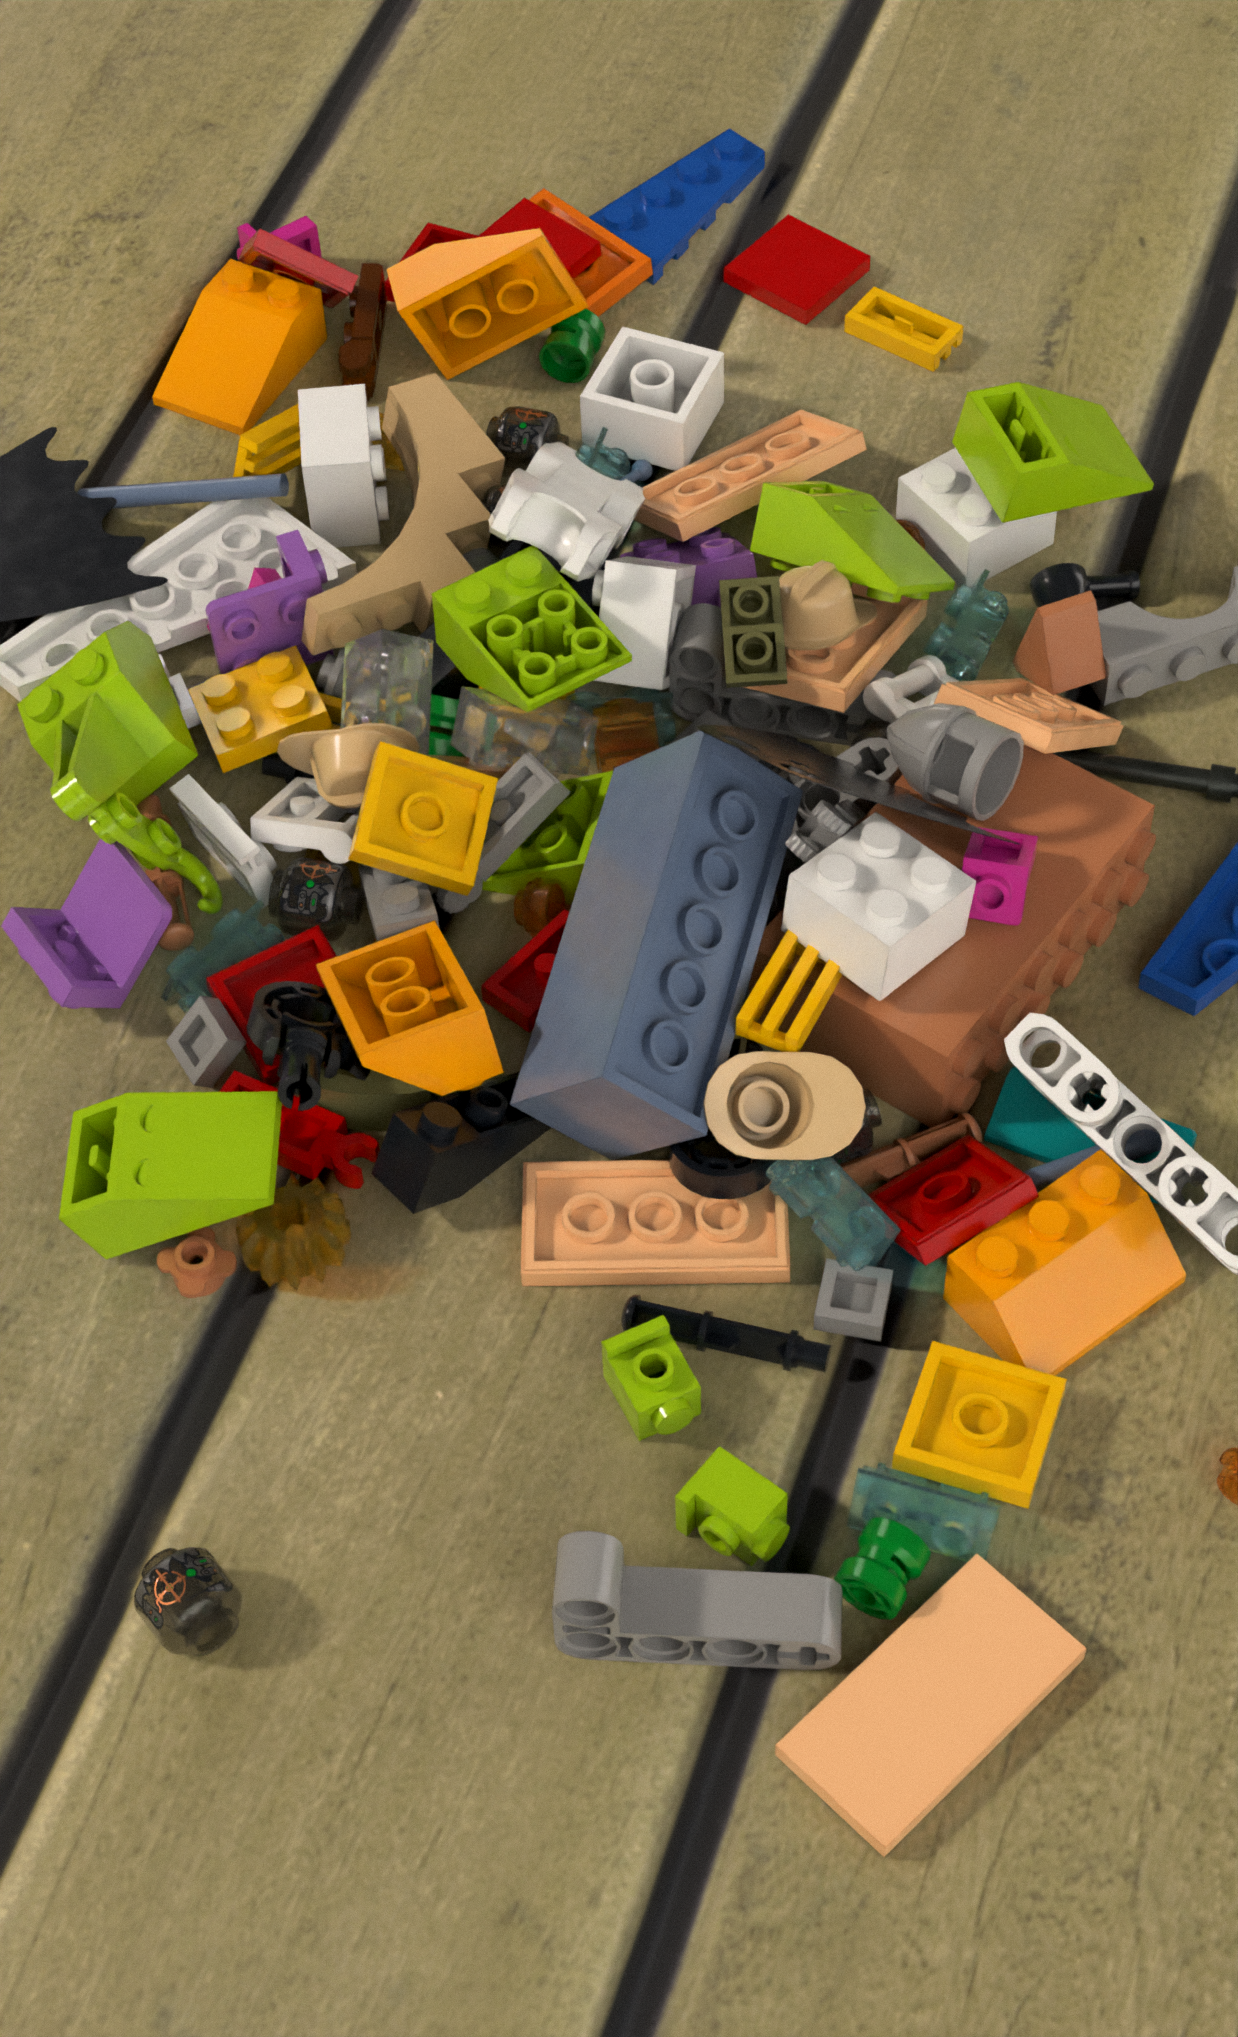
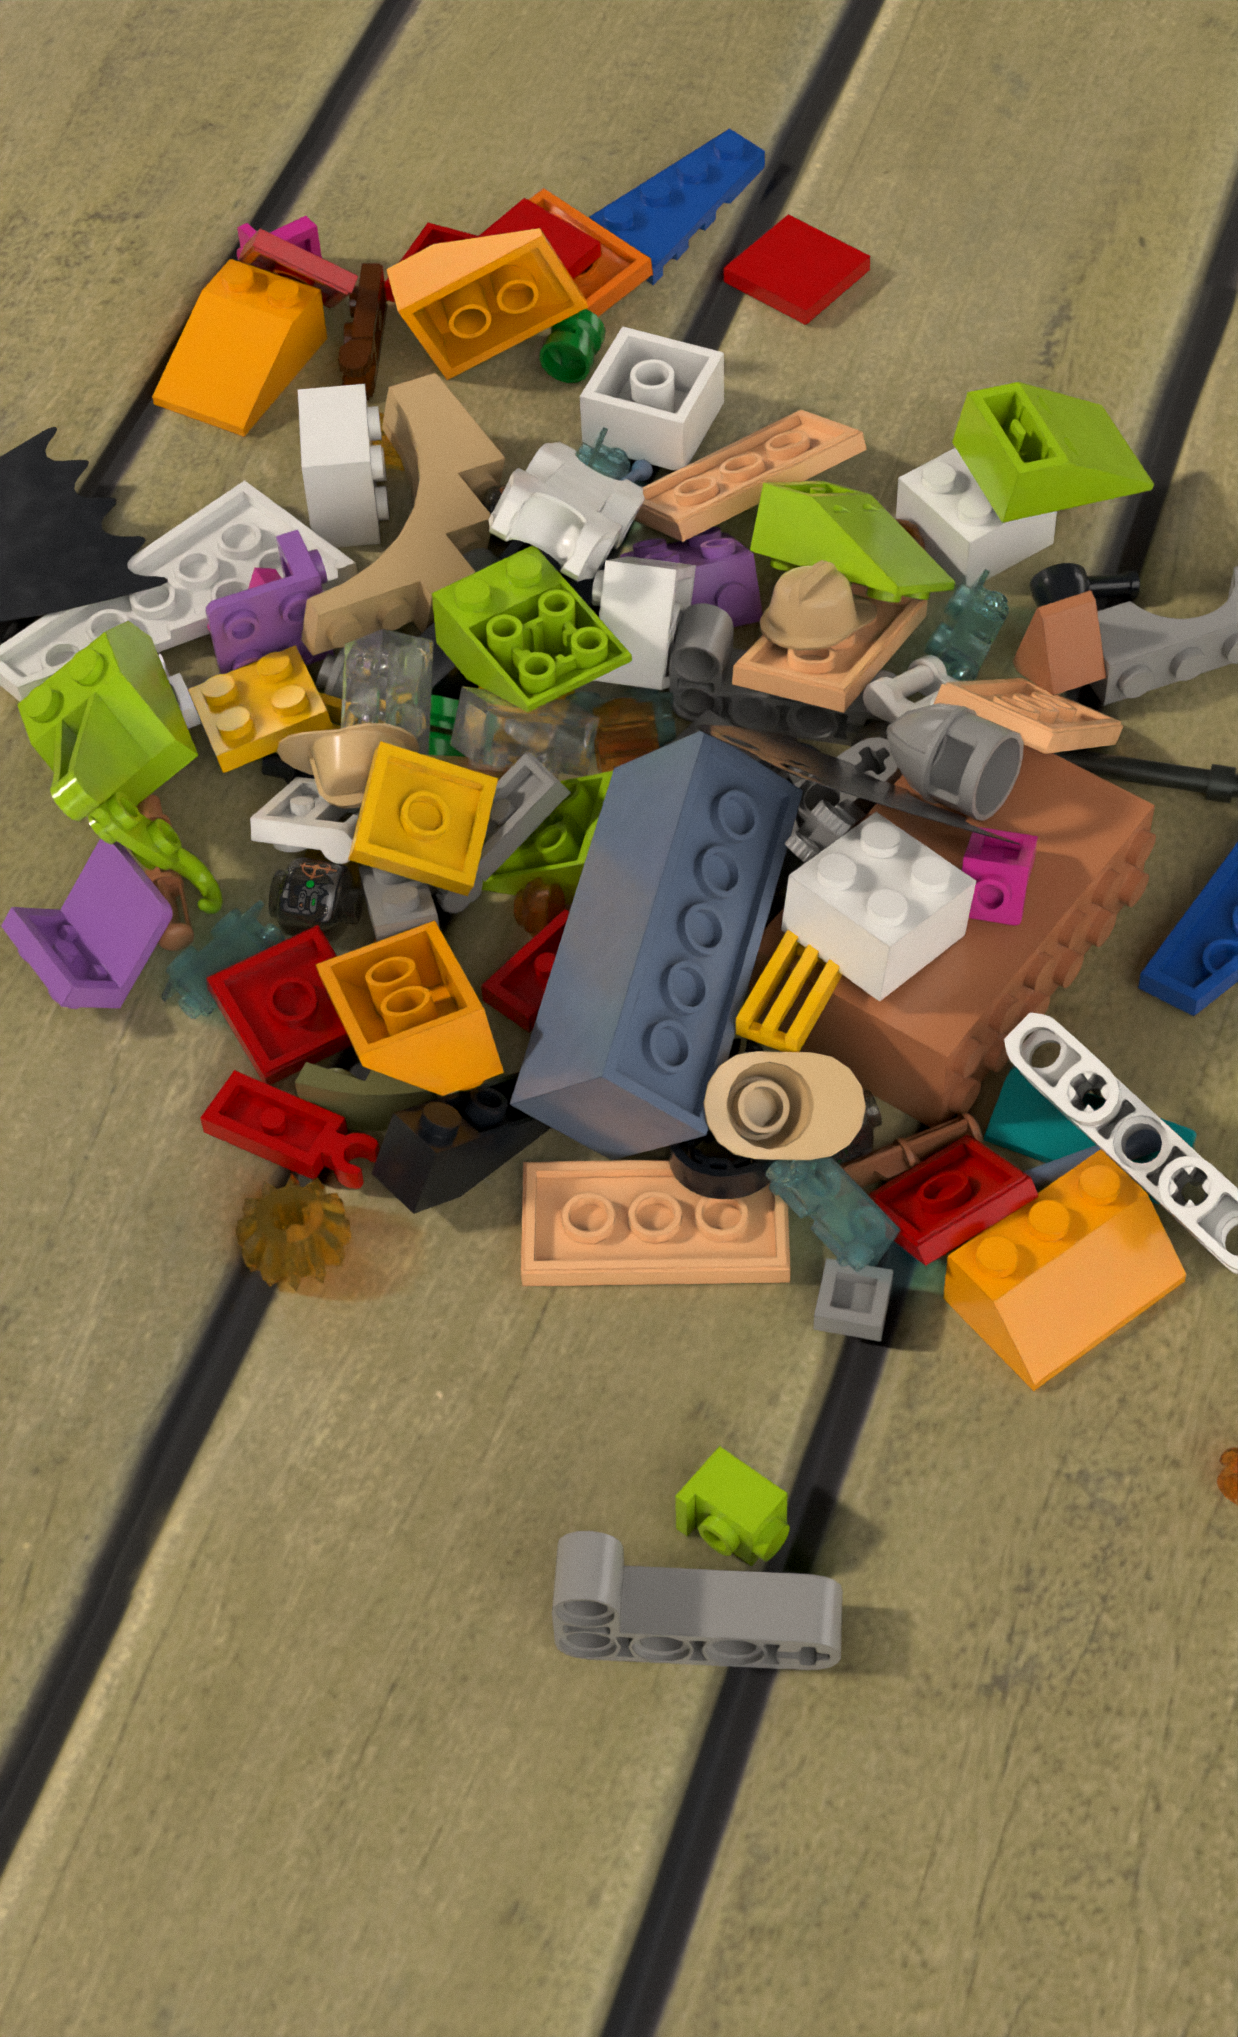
(168, 1165): lime slope -> none
(188, 1601): clear smoke head -> none
(192, 491): sand blue bar -> none
(200, 1278): nougat plate -> none
(206, 1041): light grey plate -> none
(225, 839): white plate -> none
(274, 445): yellow tile -> none
(304, 1031): black pin -> none
(521, 433): head -> none
(651, 1379): lime brick -> none
(730, 1336): black piece -> none
(753, 632): olive slope -> none
(882, 1567): green wheel -> none
(914, 334): yellow tile -> none
(930, 1703): light nougat tile -> none
(946, 1519): clear light blue hinge -> none
(979, 1424): yellow plate -> none

